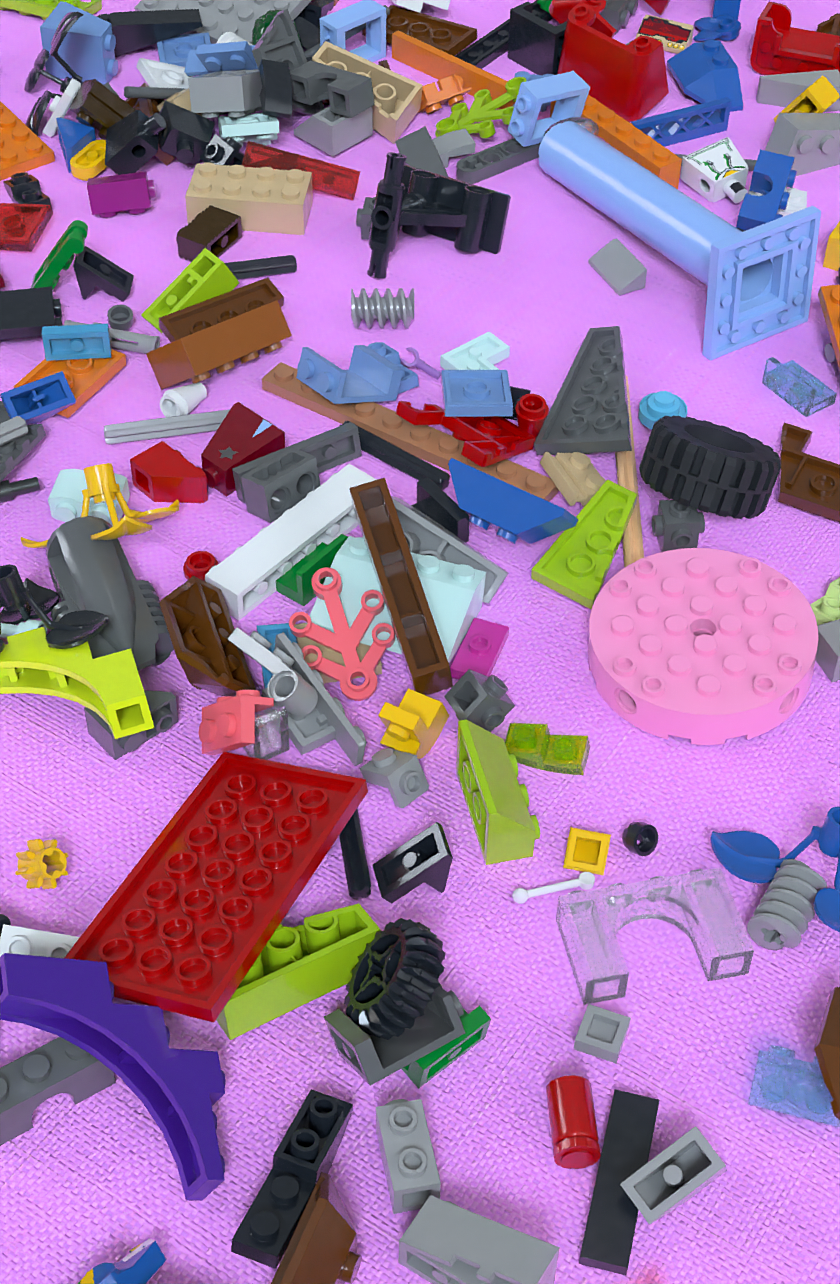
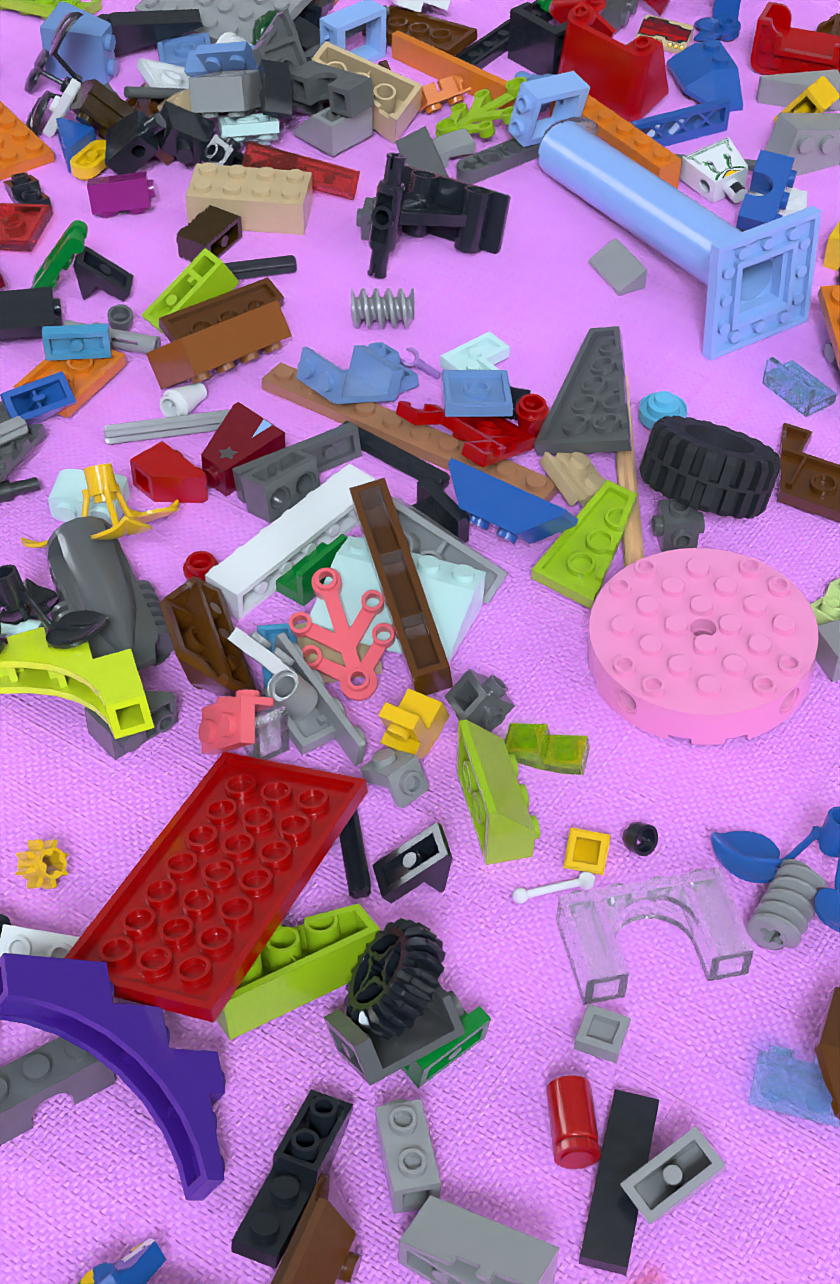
(480, 648): dark pink plate -> none

